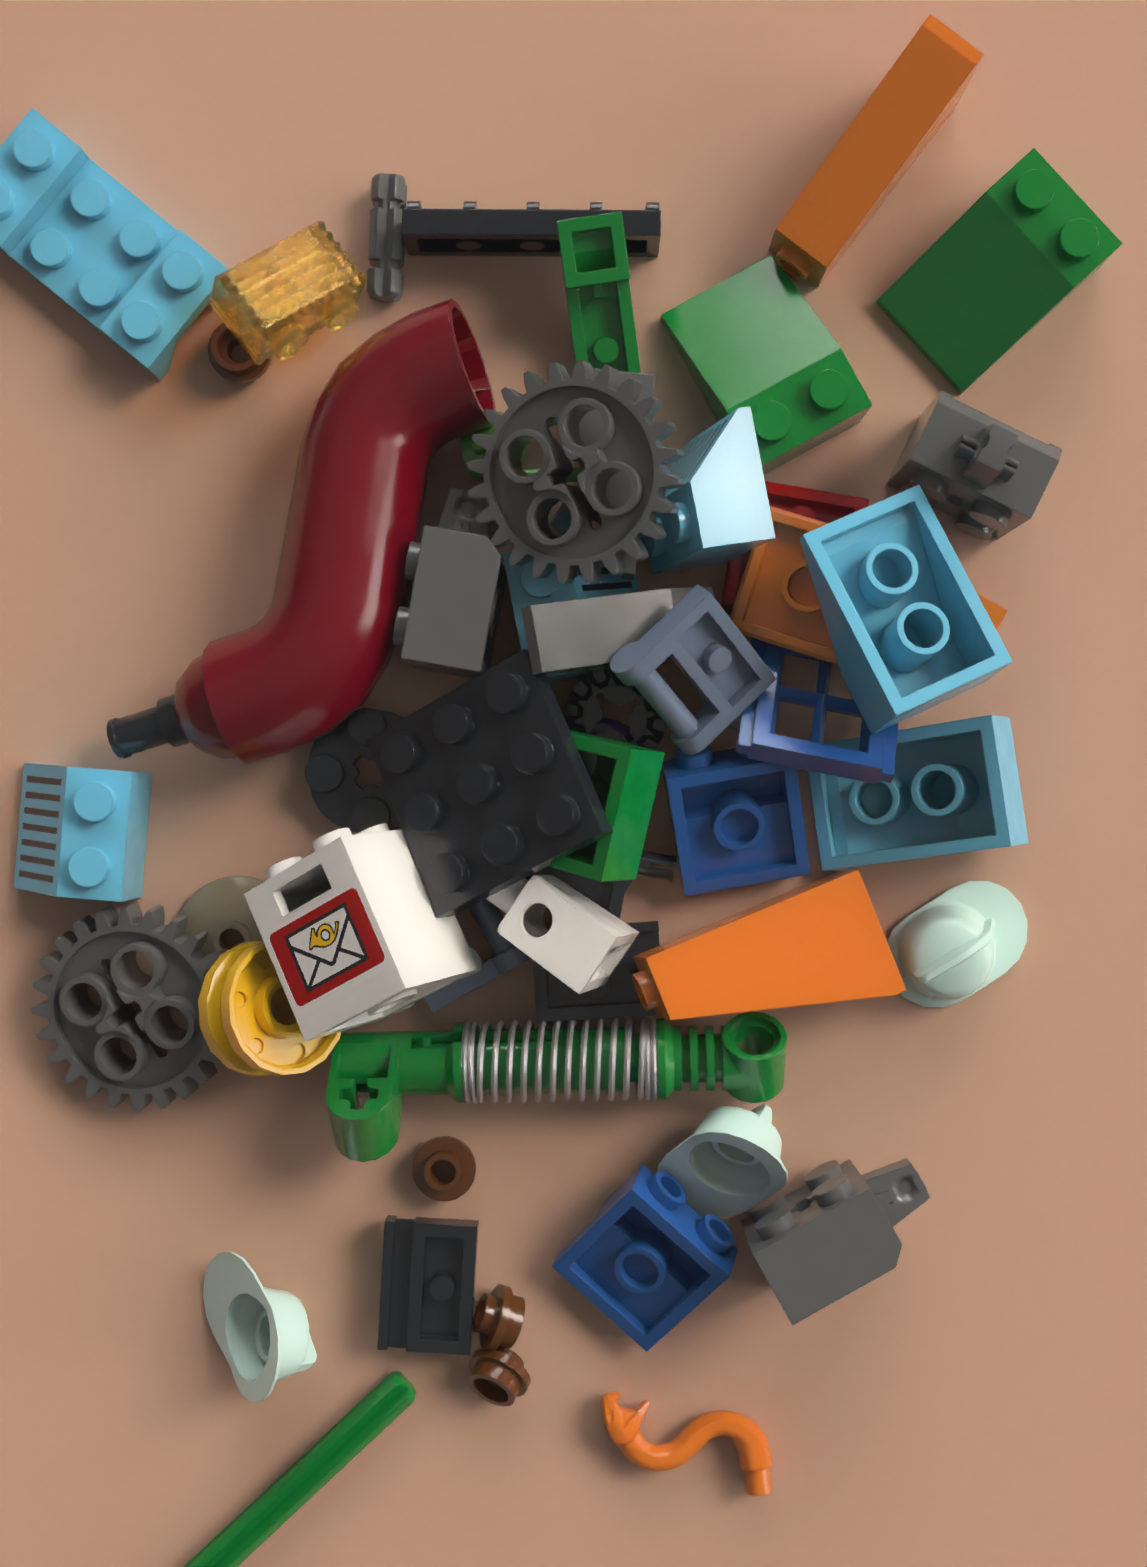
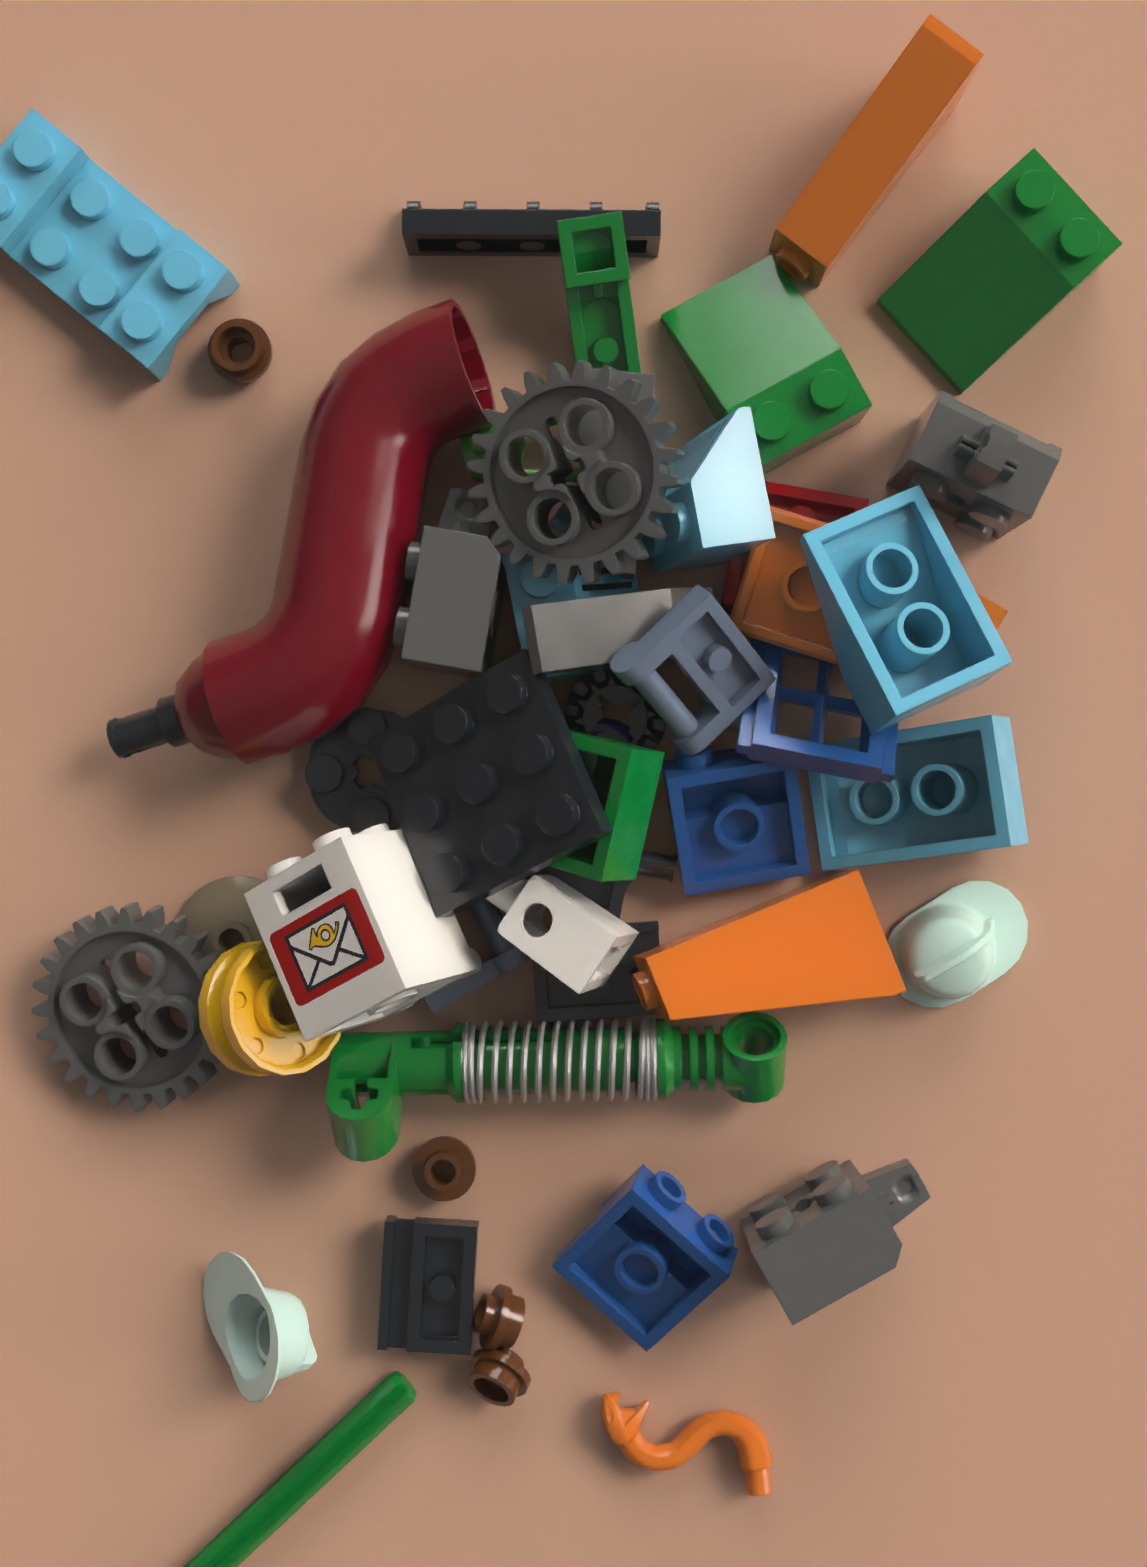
(82, 832): medium azure slope -> none
(288, 293): clear yellow brick -> none
(386, 238): dark grey axle -> none
(729, 1161): light aqua piece -> none

